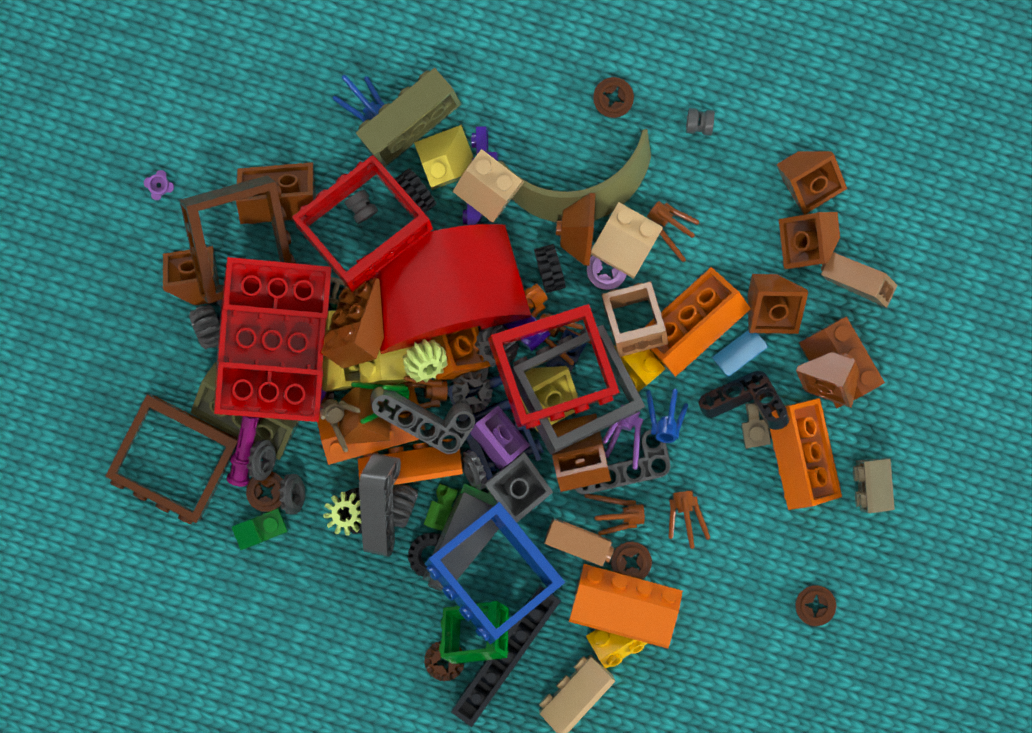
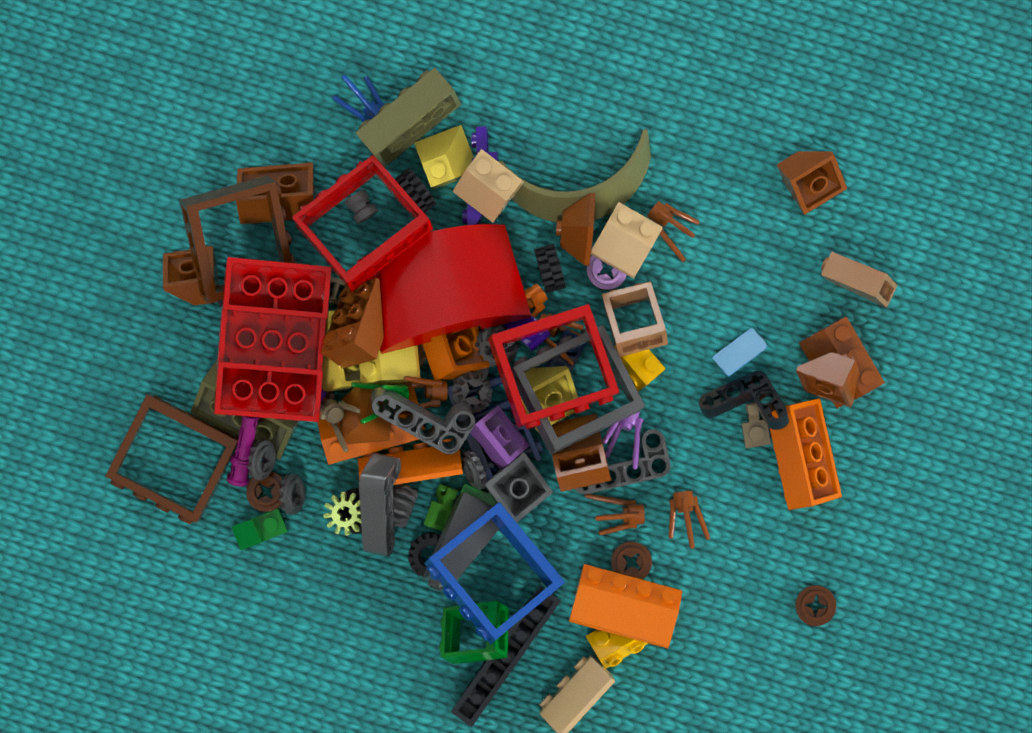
(151, 184): medium lavender plate -> none
(206, 325): dark grey gear -> none
(425, 360): yellowish green gear -> none
(438, 671): reddish brown gear -> none
(579, 542): medium nougat window -> none
(608, 86): reddish brown gear -> none
(666, 429): blue plant -> none
(698, 319): orange slope -> none
(706, 121): dark grey wheel -> none
(775, 304): dark orange slope -> none
(808, 239): dark orange slope -> none
(874, 485): dark tan slope -> none

